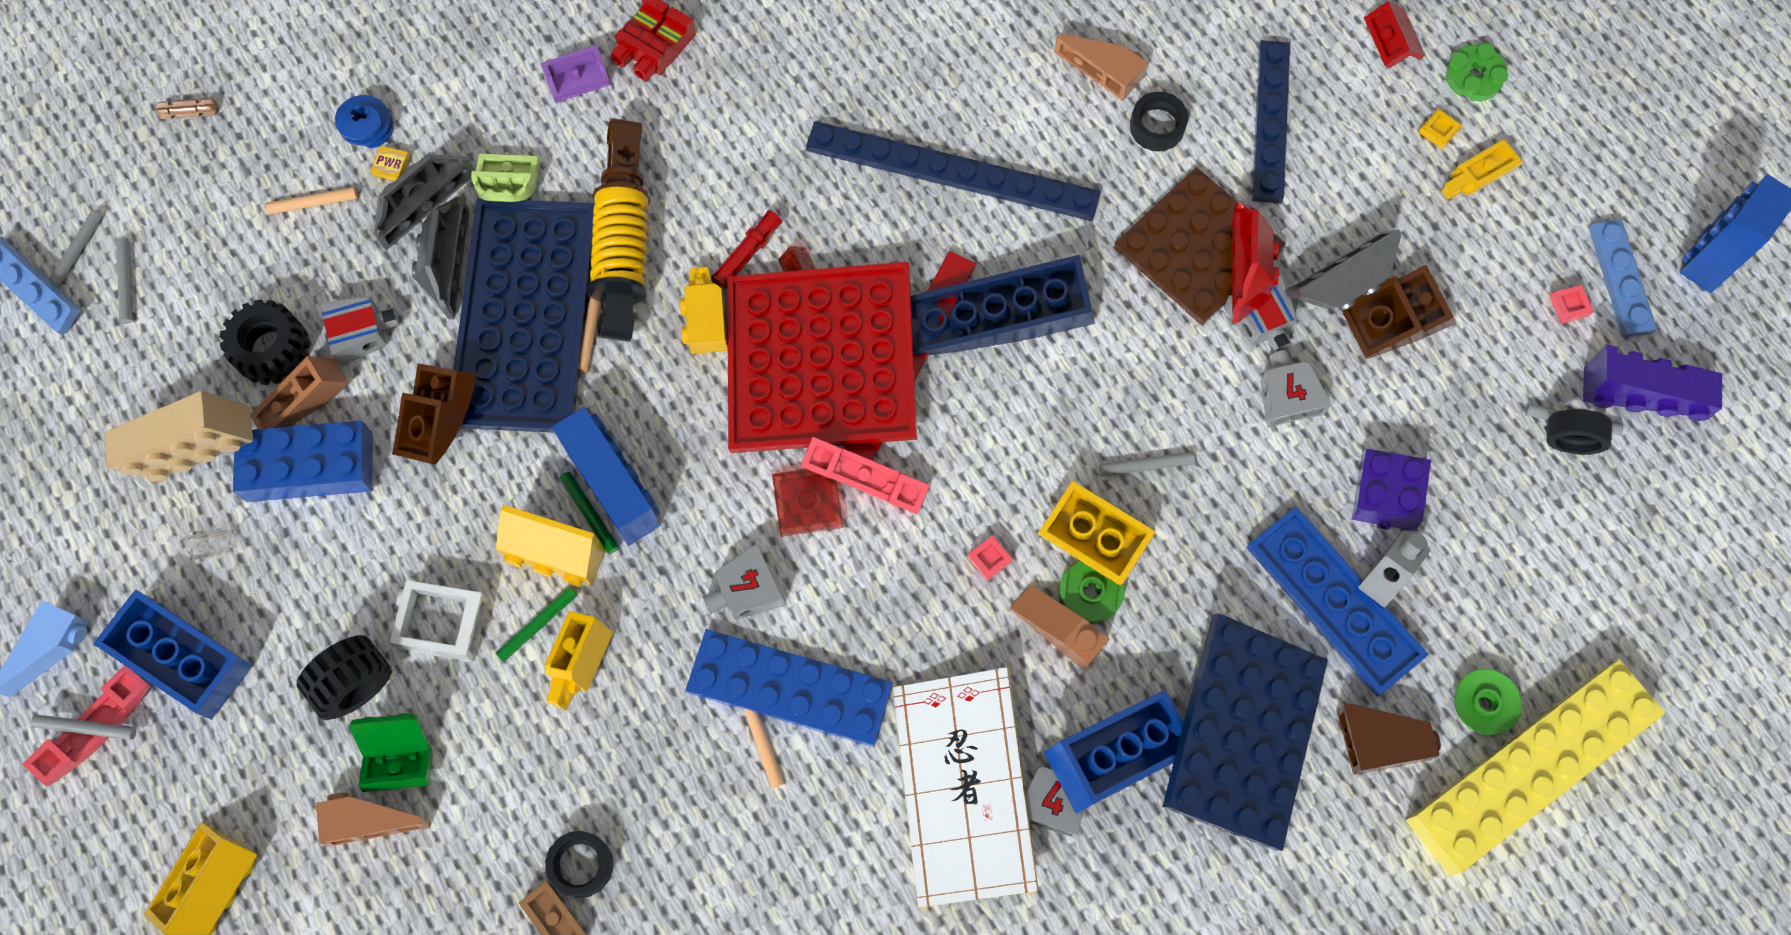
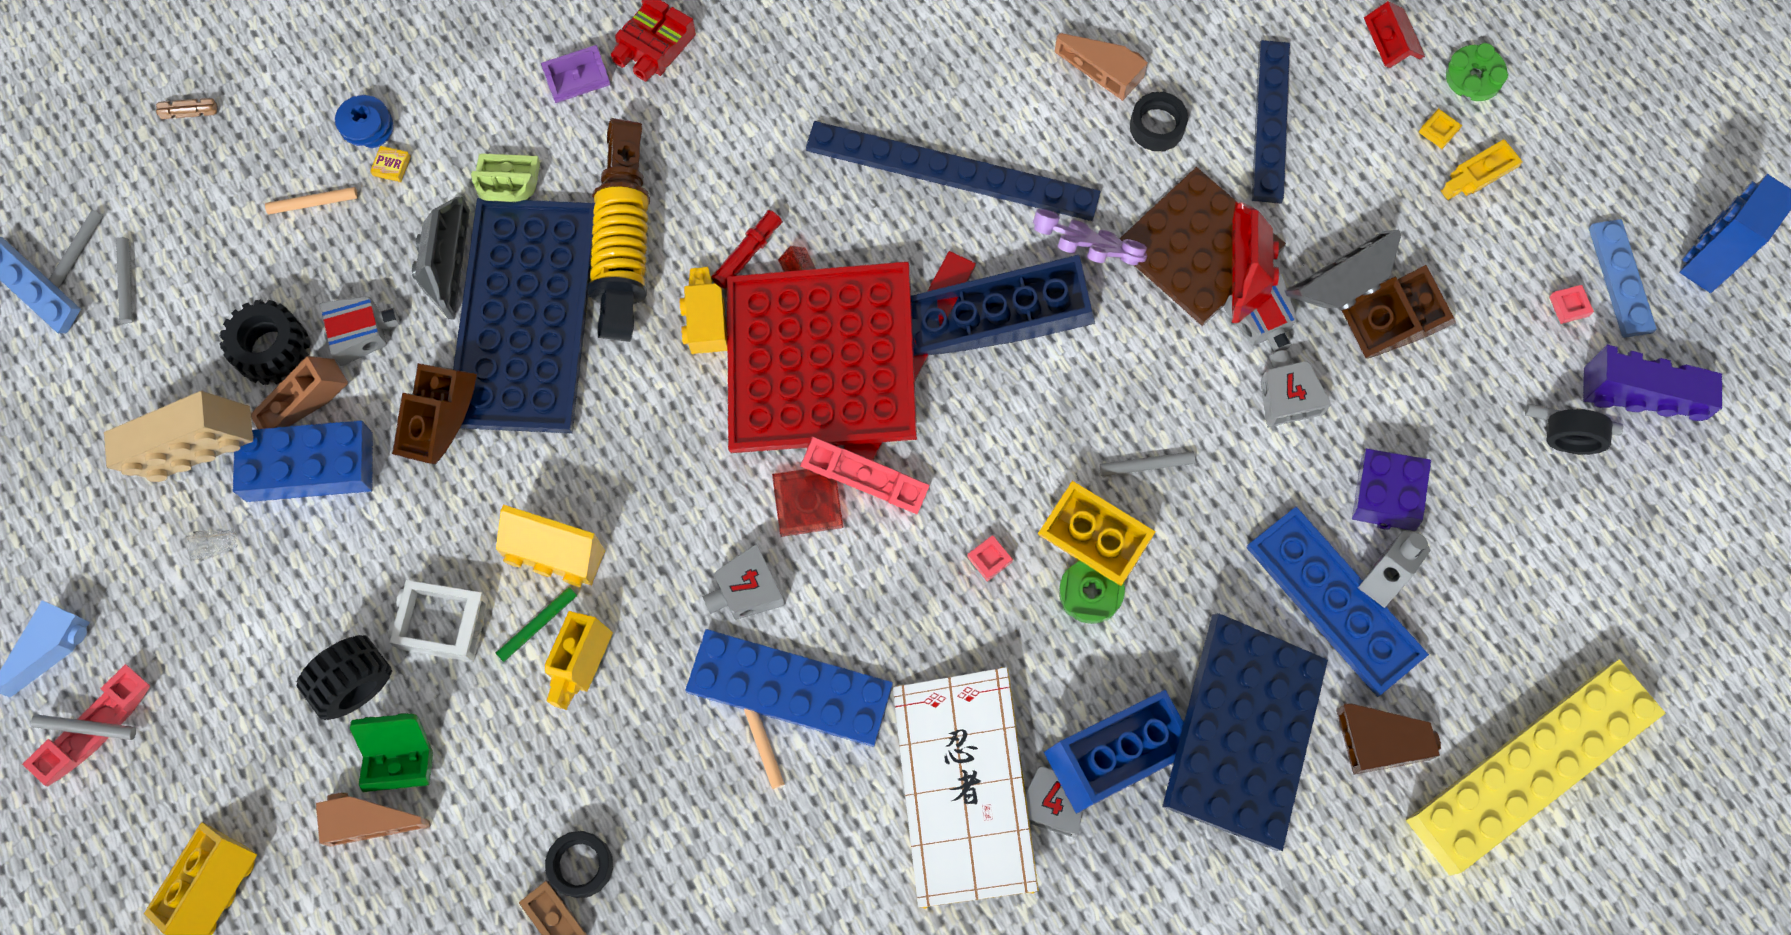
(173, 655): blue brick -> none
(417, 193): flat silver wedge -> none
(589, 334): light nougat bar -> none
(589, 513): green bar -> none
(608, 475): blue brick -> none
(1060, 626): nougat slope -> none
(1079, 234): none -> lavender plant
(1503, 700): bright green dish -> none

